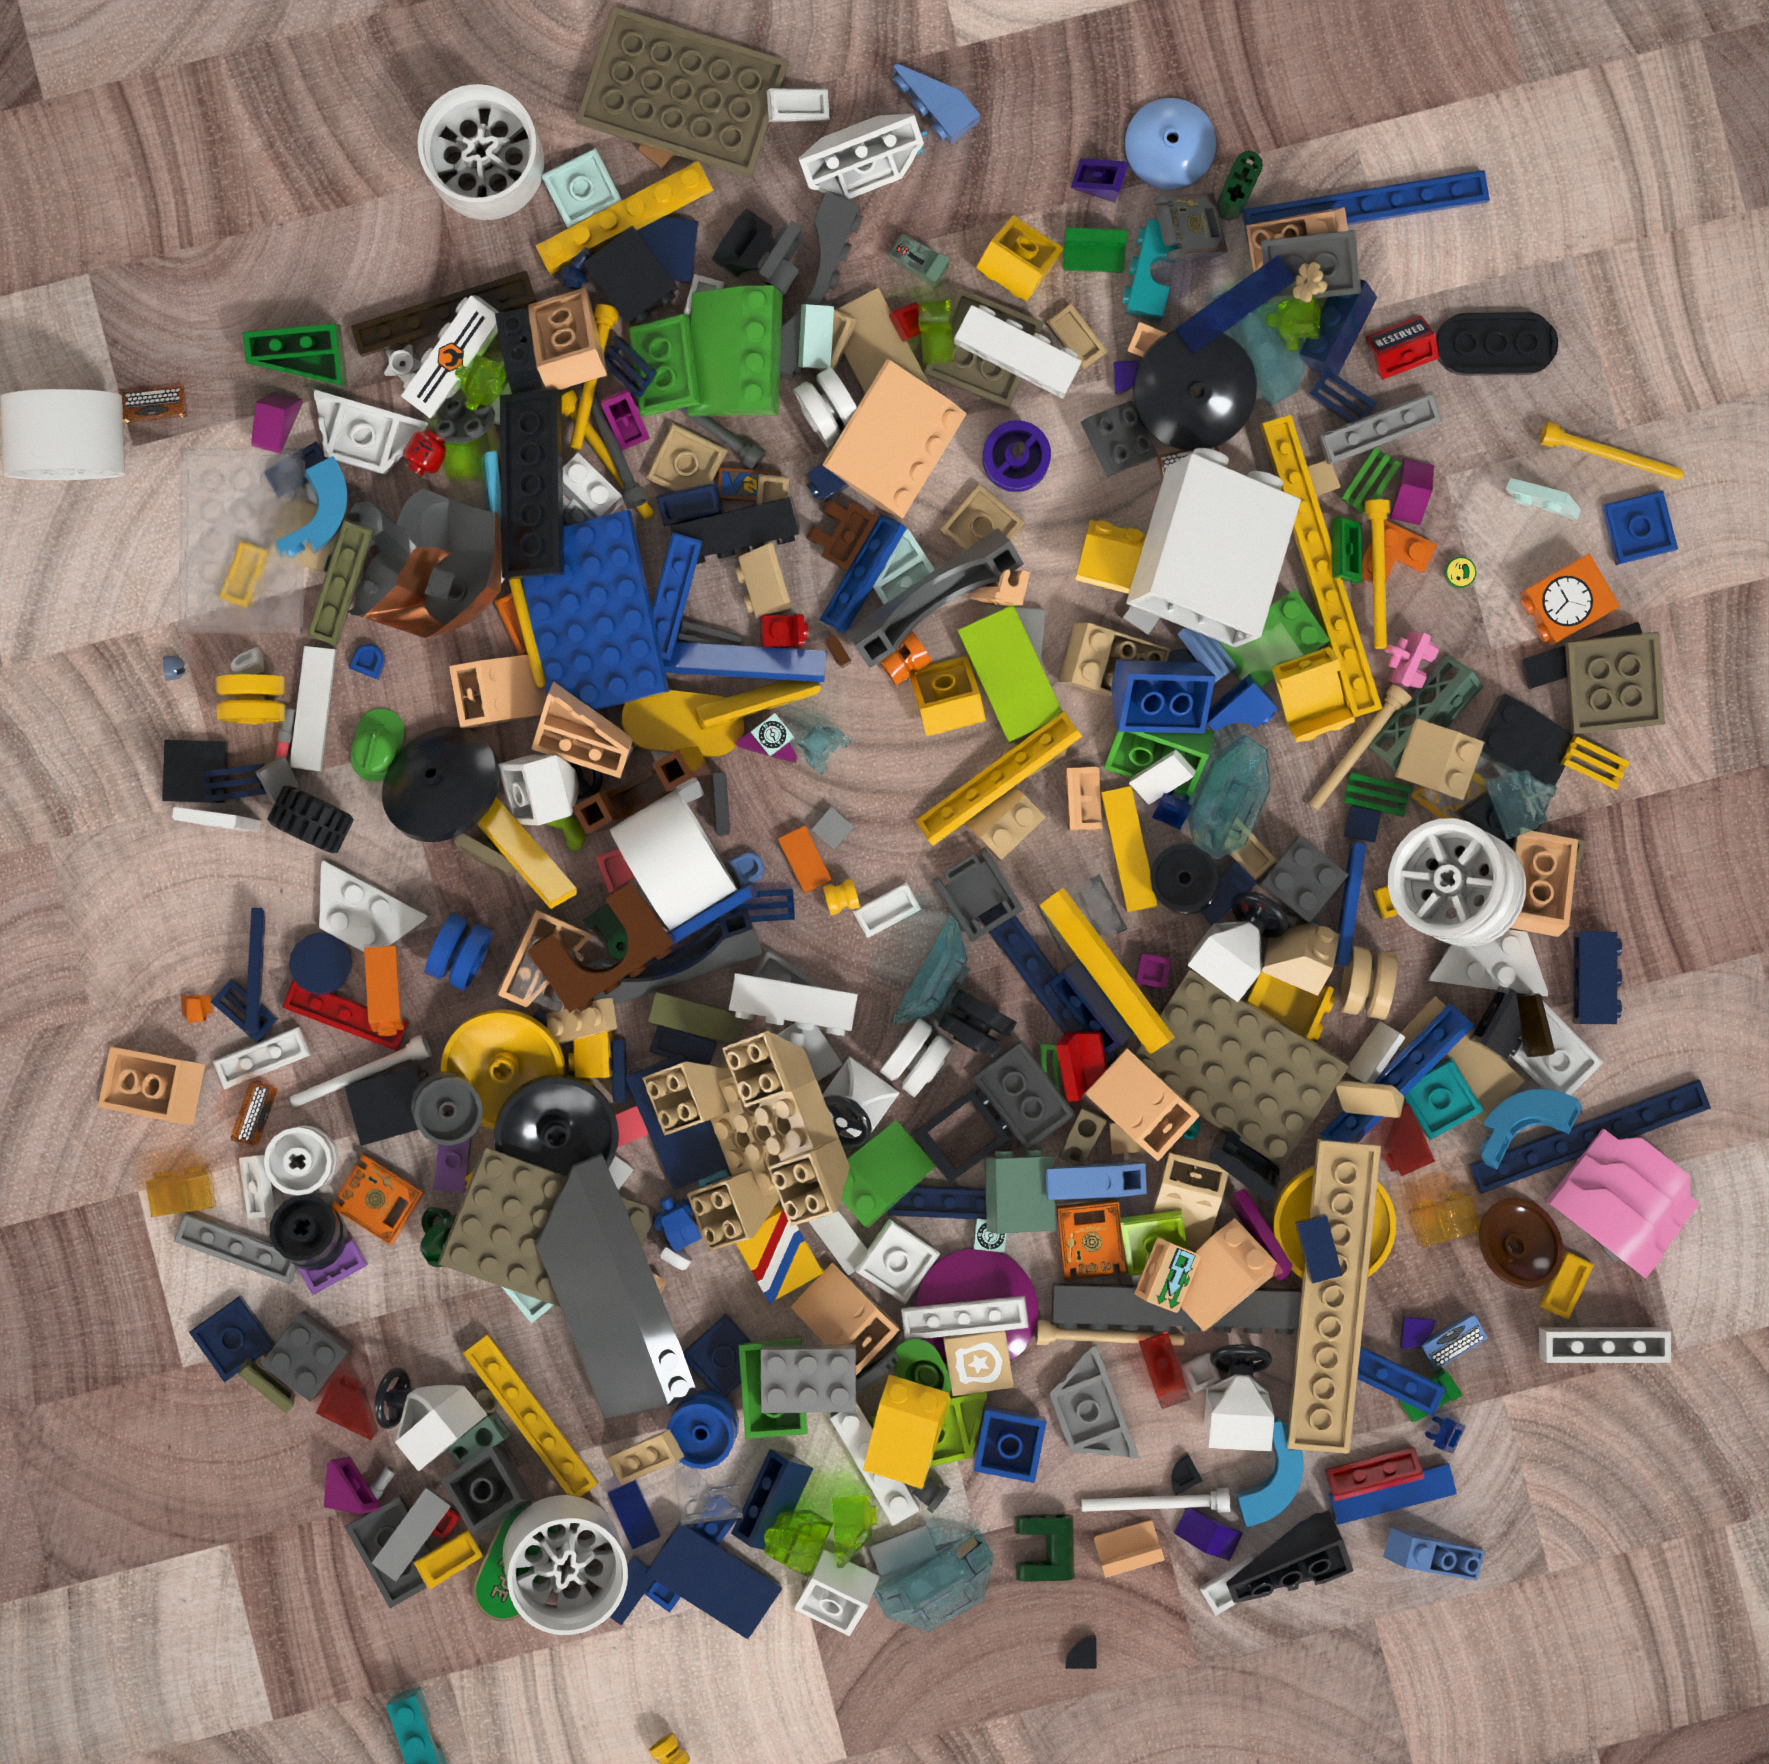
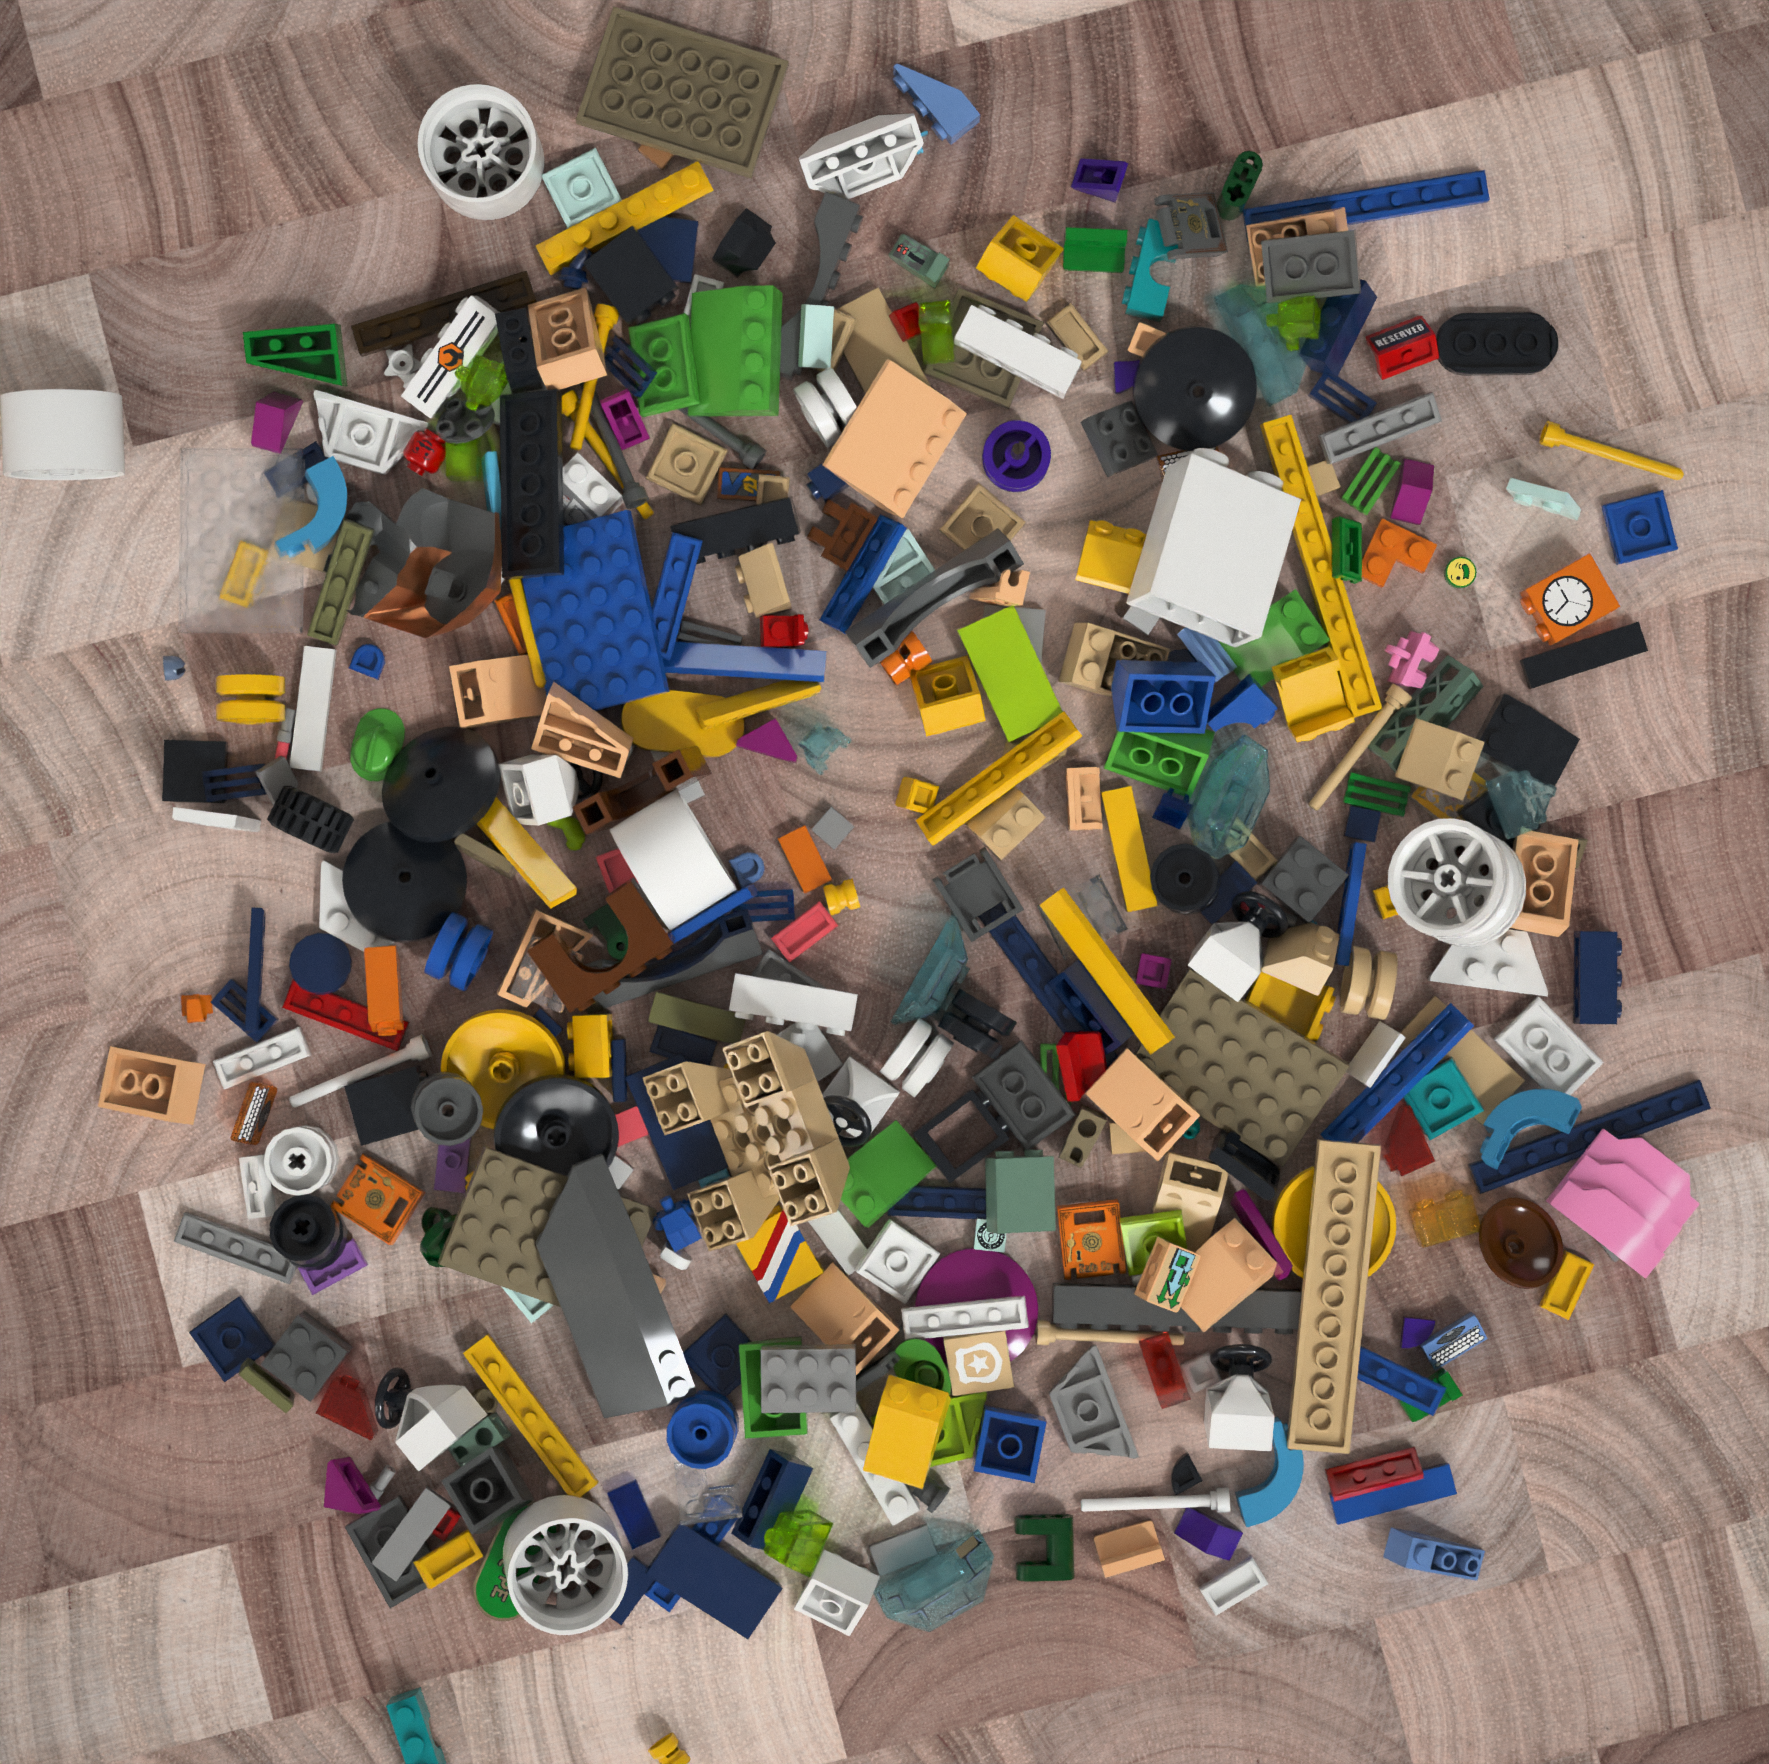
(154, 404): slope -> none
(180, 1193): clear yellow brick -> none
(248, 662): white tile -> none
(396, 908): none -> black dish
(577, 1025): tan plate -> none
(645, 1457): tan plate -> none
(690, 503): dark blue tile -> none
(721, 804): dark grey tile -> none
(772, 734): light aqua tile -> none
(776, 267): dark grey plate -> none
(797, 105): white tile -> none
(804, 931): none -> coral tile
(838, 651): reddish brown tile -> none
(852, 1526): clear neon green slope -> none
(887, 910): white tile -> none
(916, 795): none -> yellow slope
(1083, 1654): black tile -> none
(1096, 1180): medium blue slope -> none
(1162, 776): white tile -> none
(1166, 163): light blue dish -> none
(1235, 304): clear blue tile -> none
(1304, 1554): black wedge -> none
(1309, 282): tan plant -> none
(1318, 1248): dark blue tile -> none
(1370, 1099): tan slope -> none
(1377, 513): yellow piece -> none
(1449, 1434): clear blue tile -> none
(1500, 1024): black slope -> none
(1535, 1027): dark brown slope -> none
(1604, 1345): white brick -> none
(1615, 682): dark tan plate -> none
(1617, 773): yellow tile -> none

